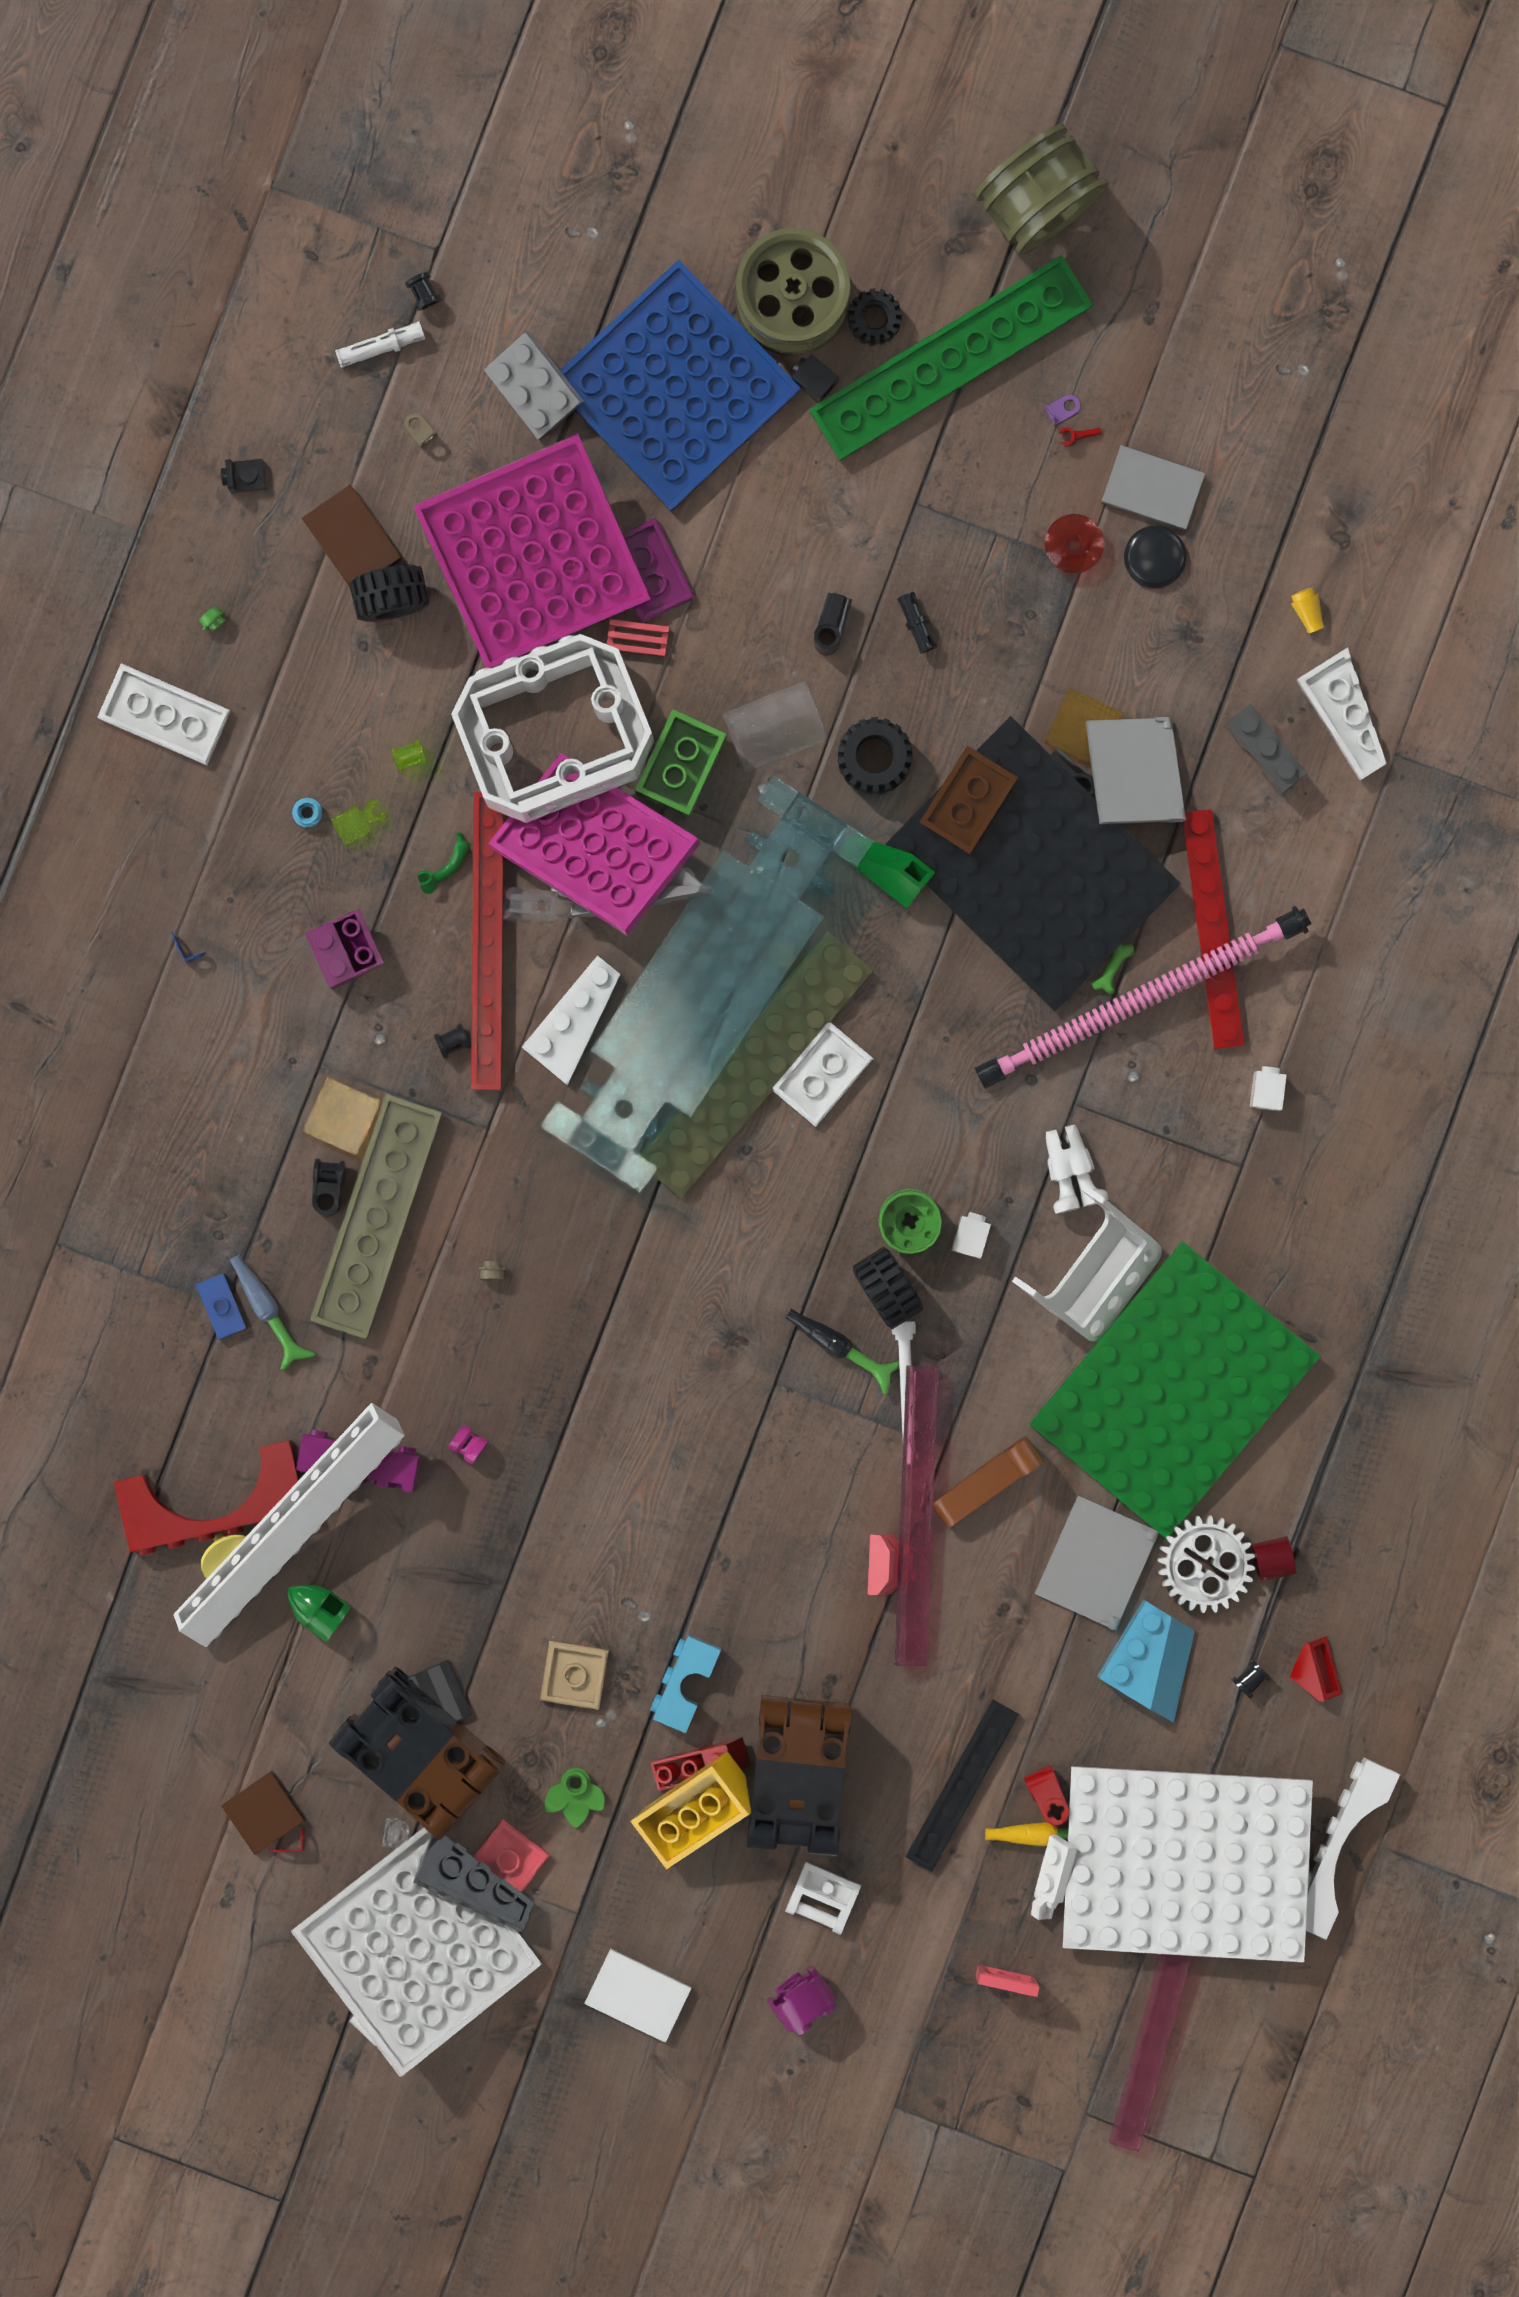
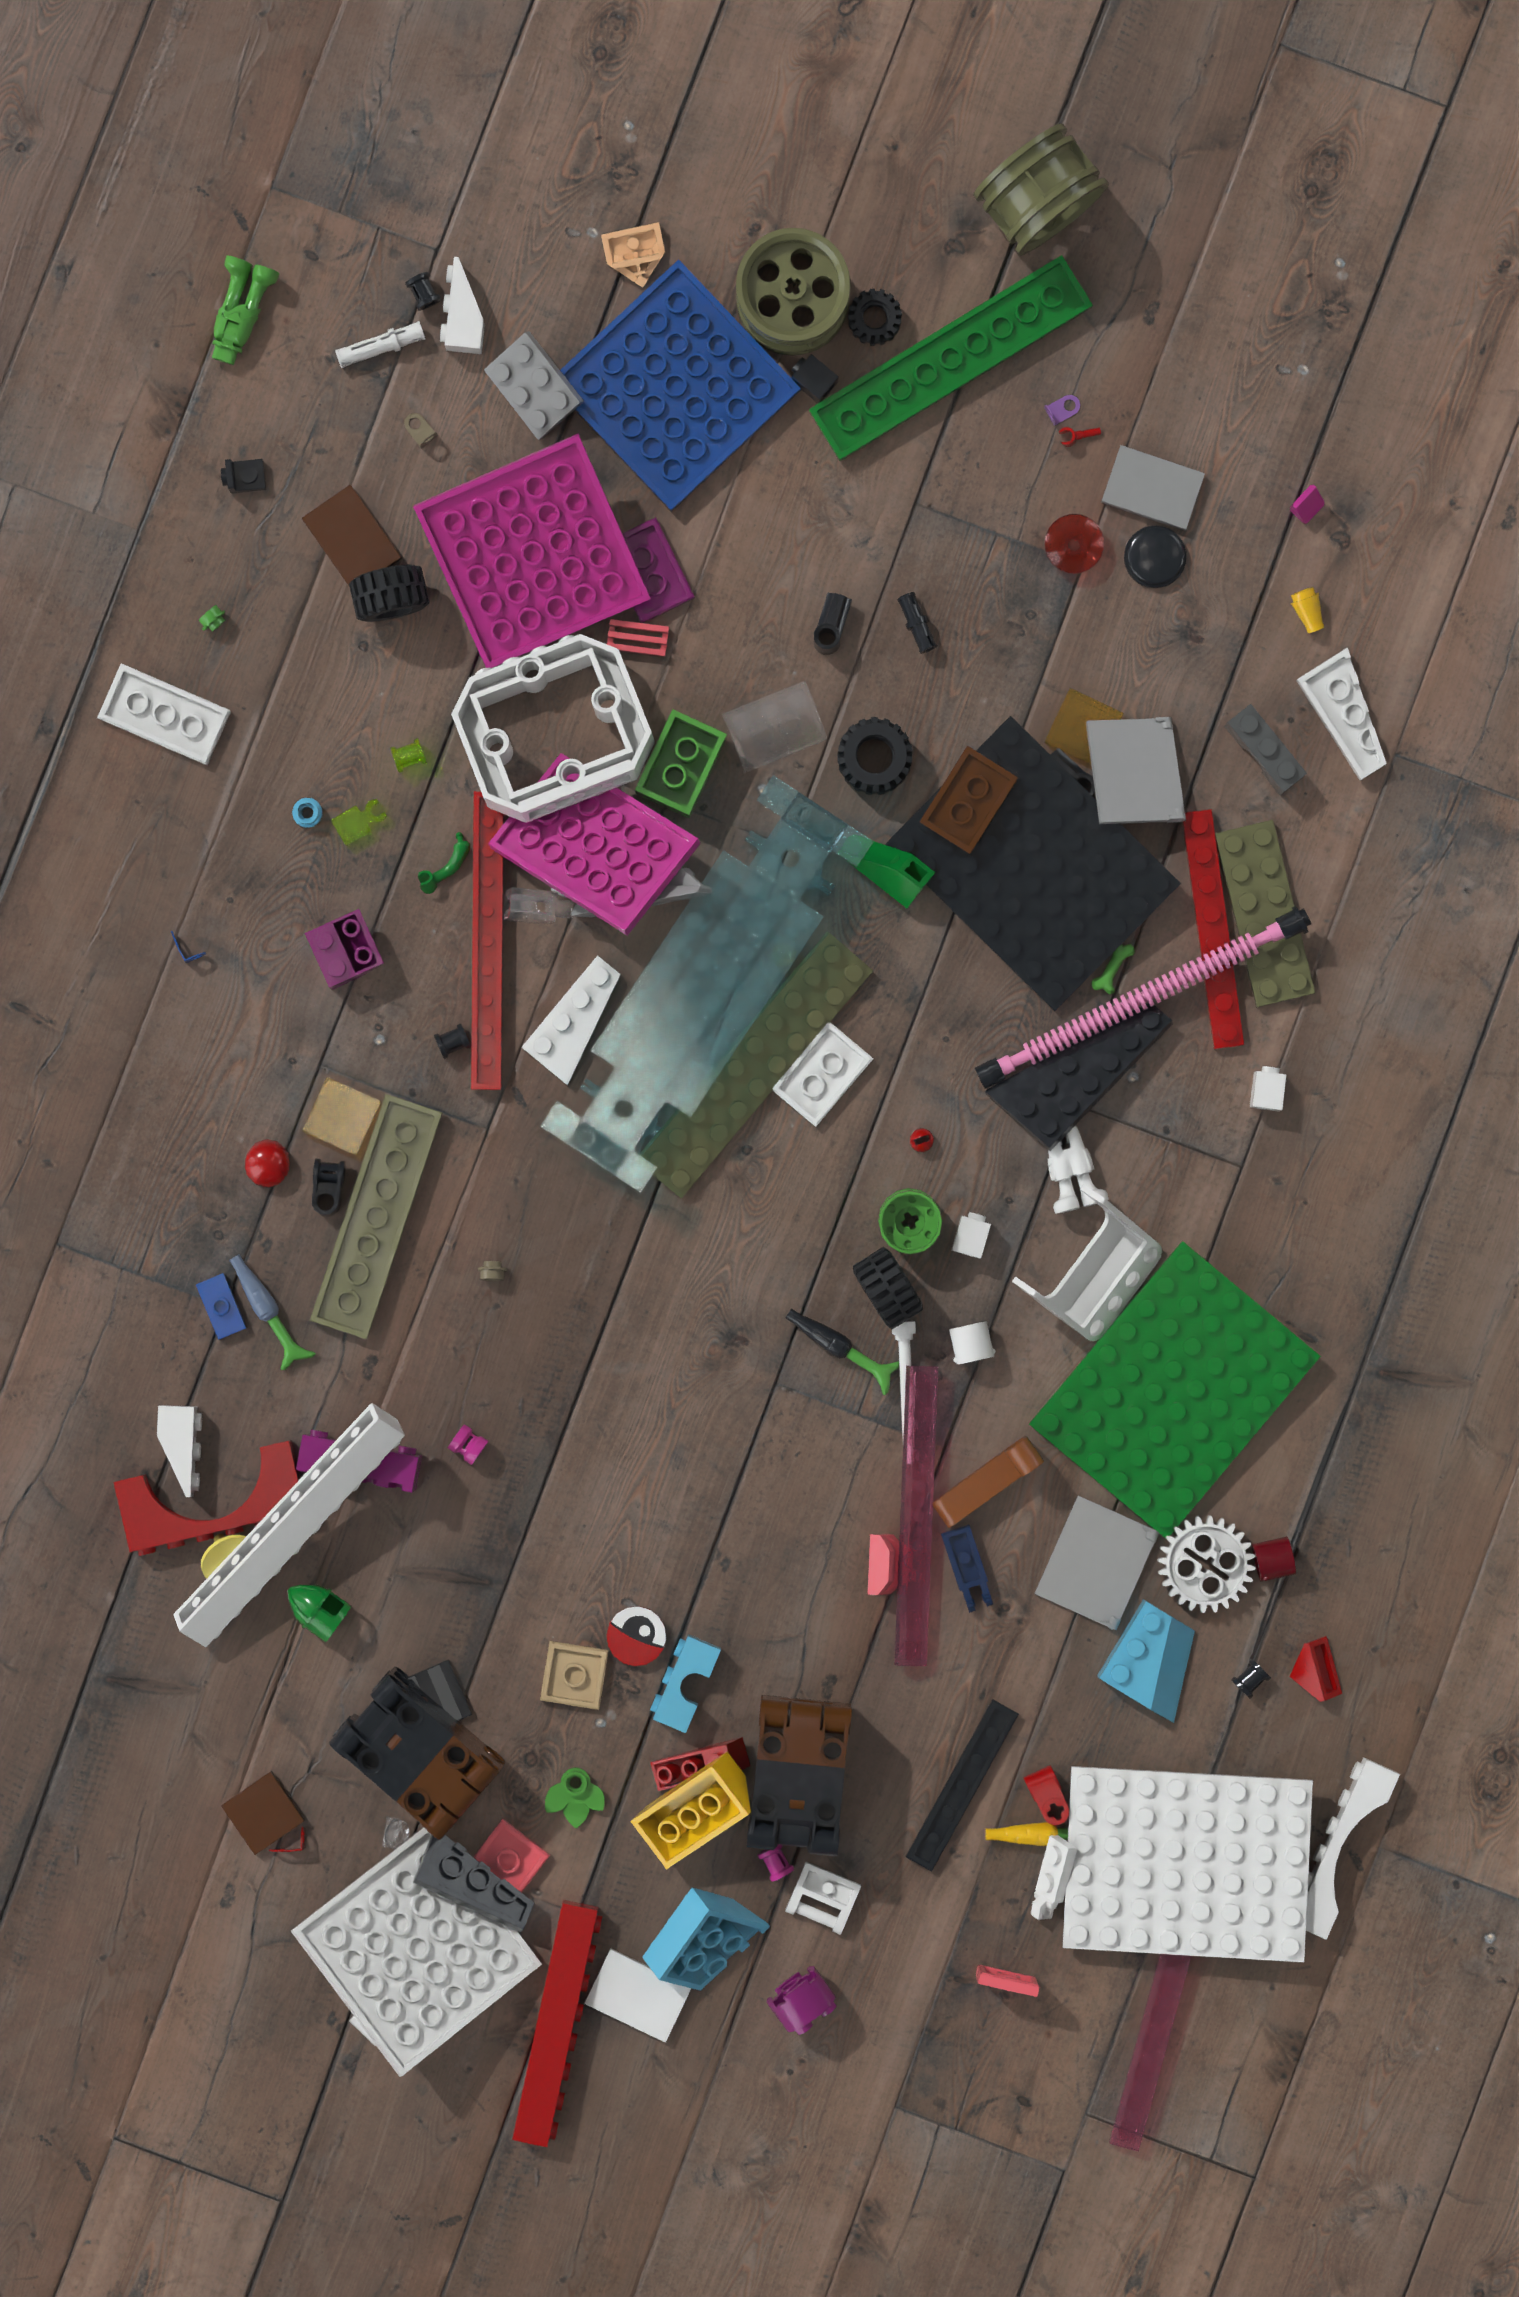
(177, 1435): none -> white slope
(236, 321): none -> bright green piece
(267, 1163): none -> red hair
(464, 322): none -> white slope
(555, 2023): none -> red brick
(634, 251): none -> light nougat slope
(636, 1636): none -> tile
(701, 1939): none -> medium azure wedge
(776, 1863): none -> dark pink bush
(924, 1146): none -> red hinge
(966, 1564): none -> dark blue hinge
(971, 1343): none -> white piece
(1066, 1086): none -> black wing
(1257, 897): none -> olive plate
(1307, 504): none -> dark pink slope

